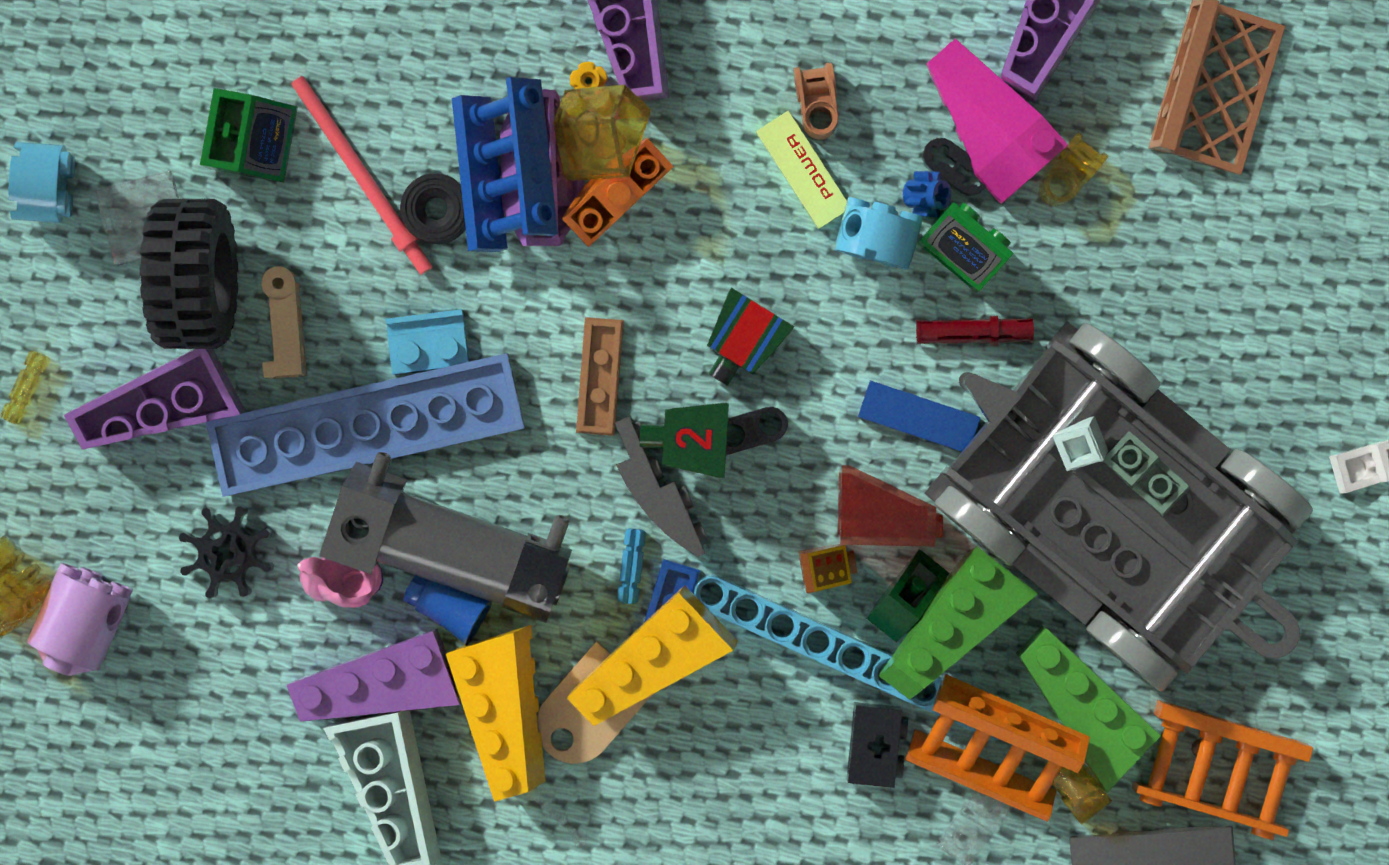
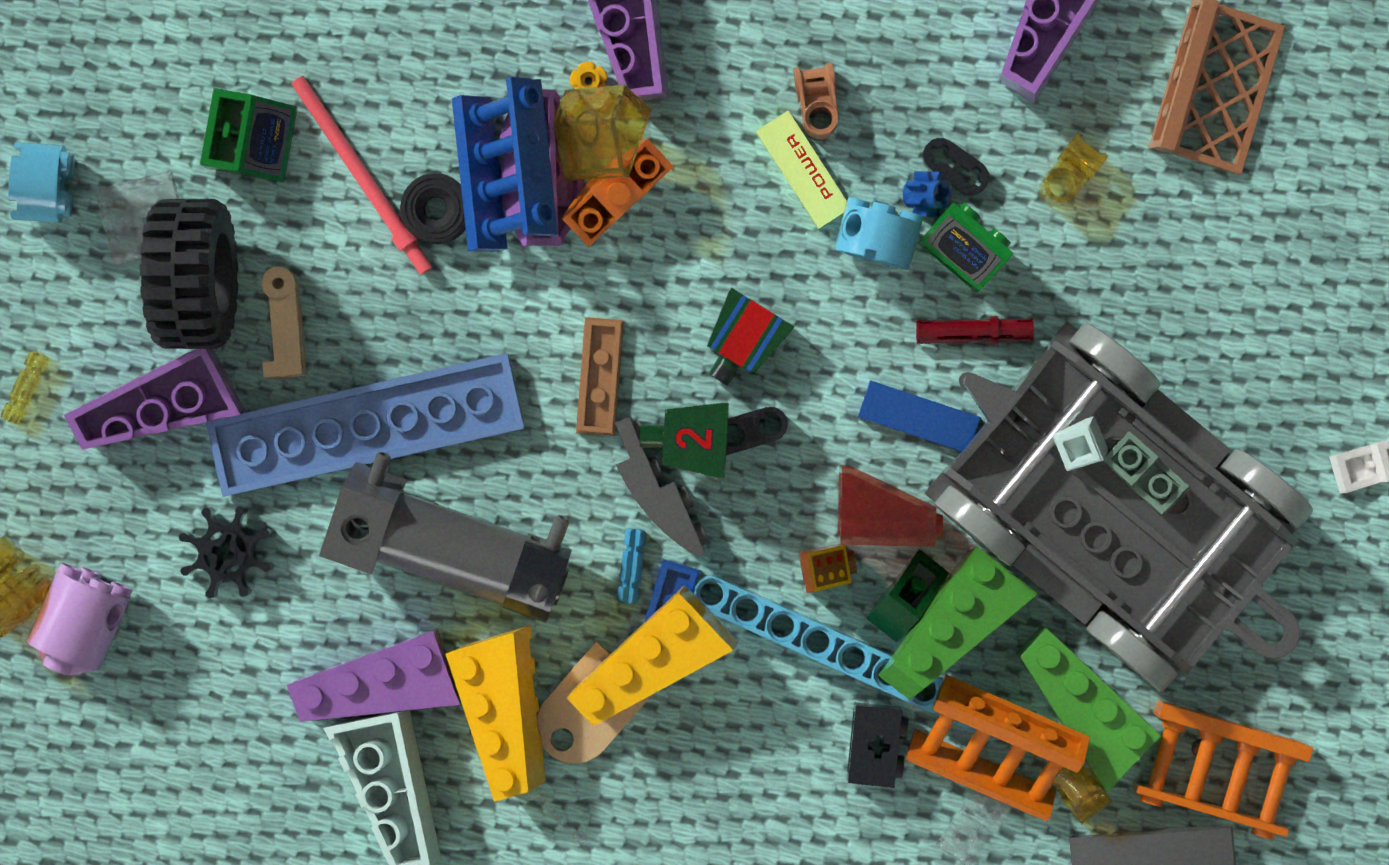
(338, 583): bright pink hair -> none
(427, 341): medium azure plate -> none
(448, 607): blue plant -> none
(998, 127): dark pink wedge -> none

